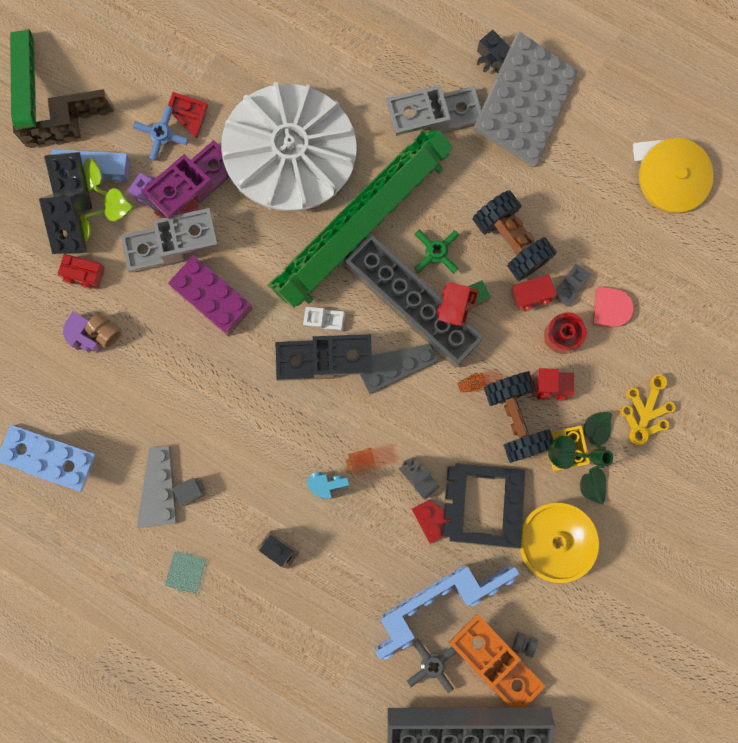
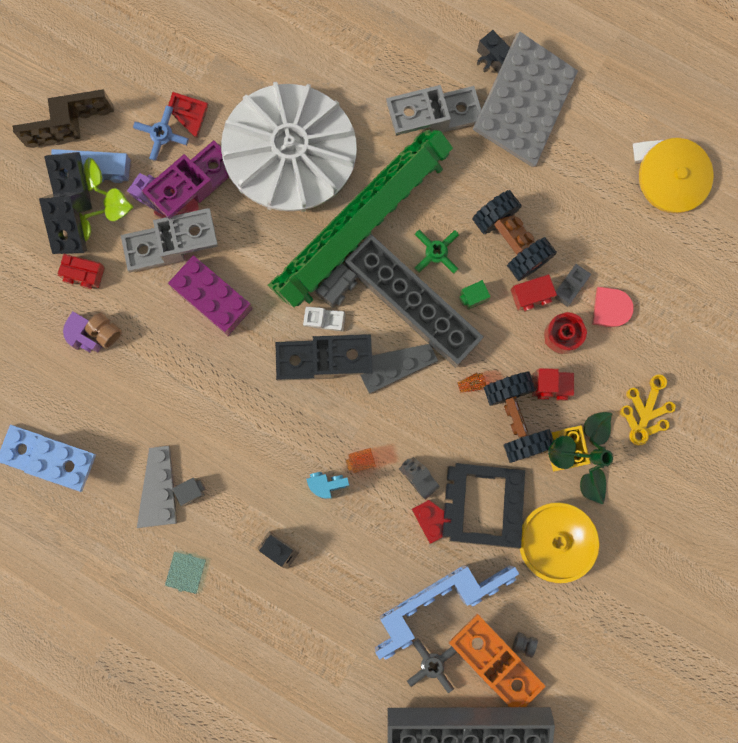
(22, 79): green beam -> none
(336, 285): none -> dark grey brick
(456, 303): red brick -> none

